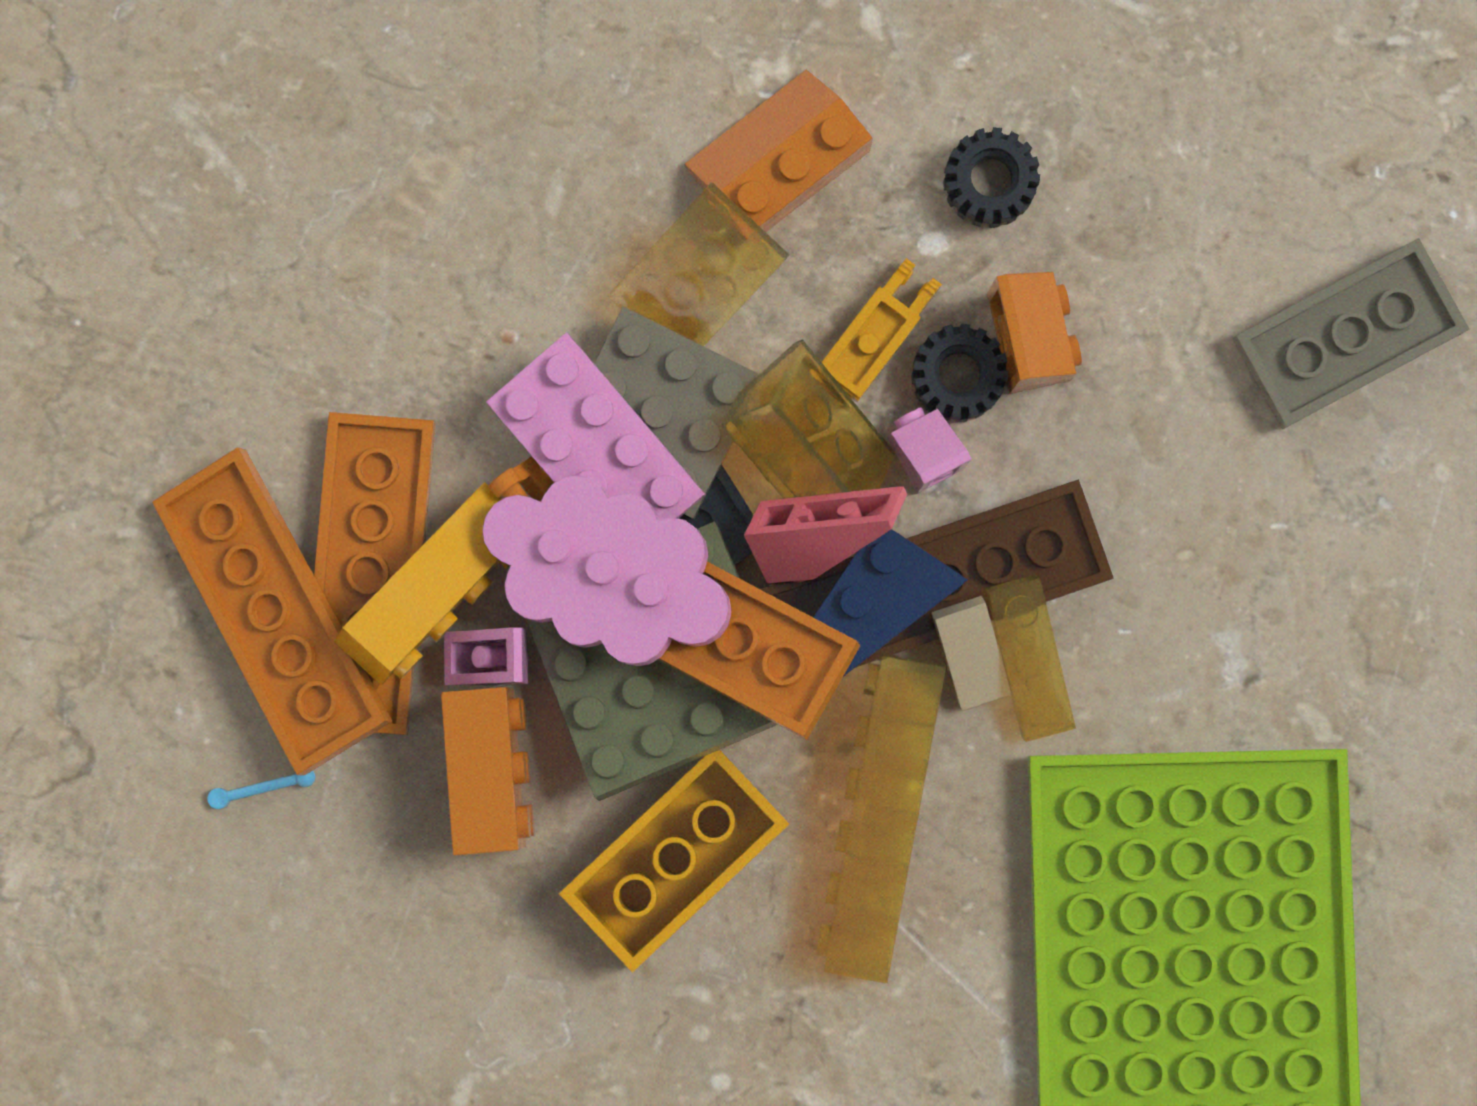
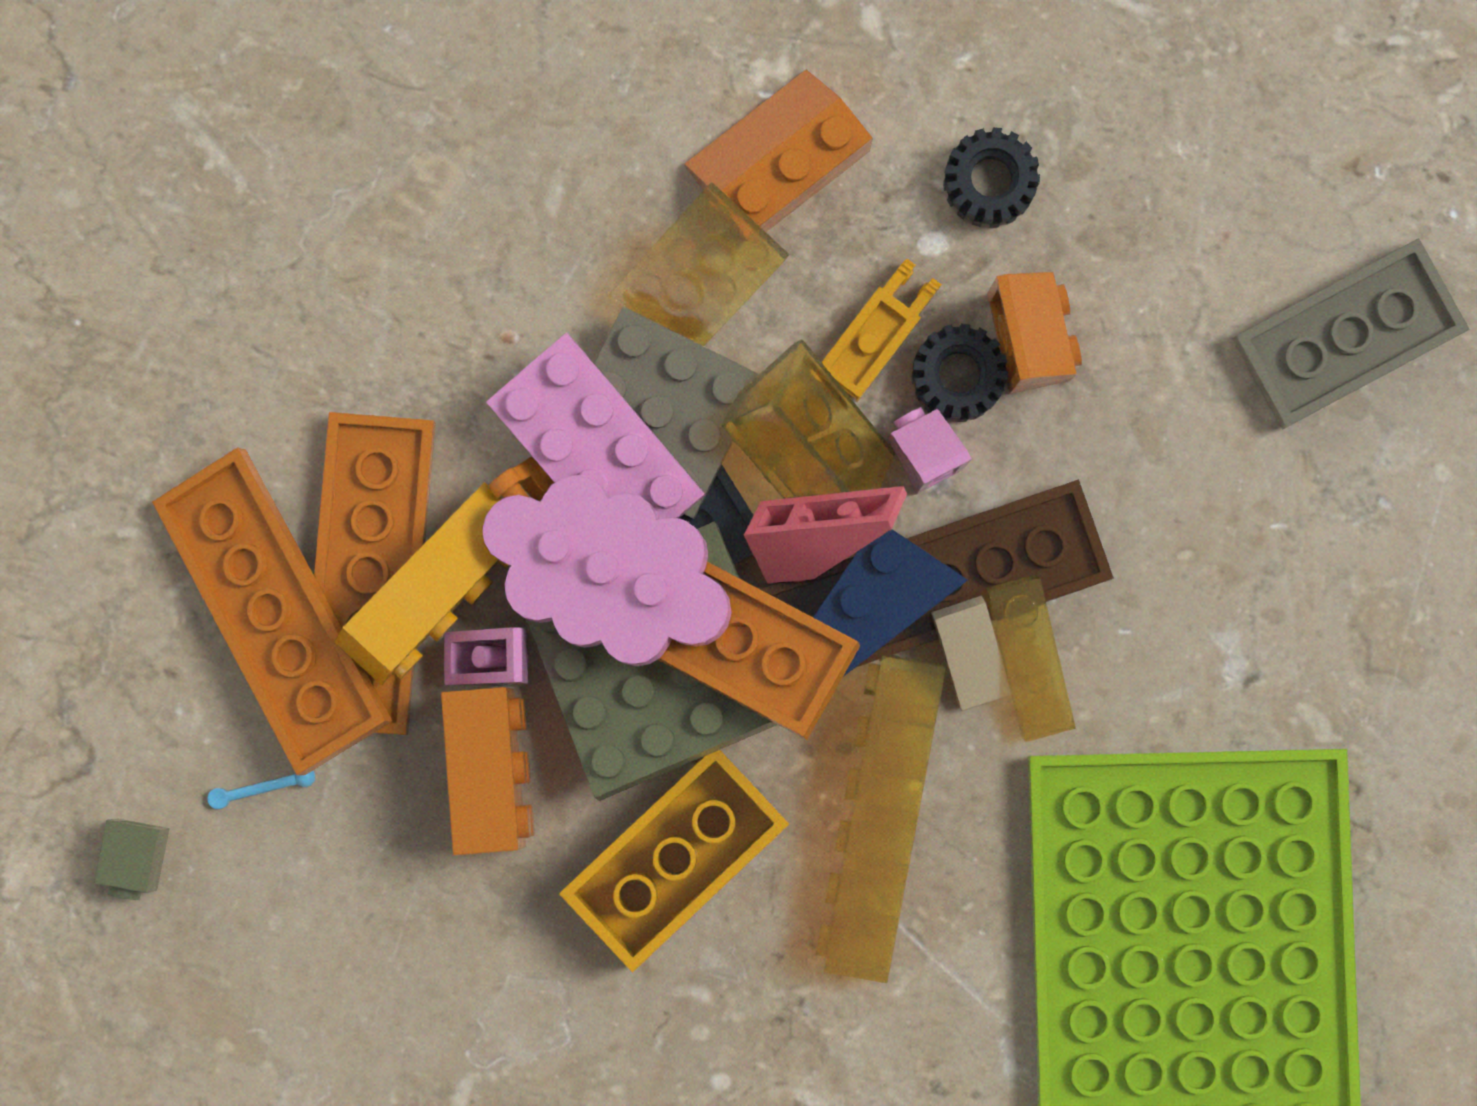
(131, 858): none -> olive brick

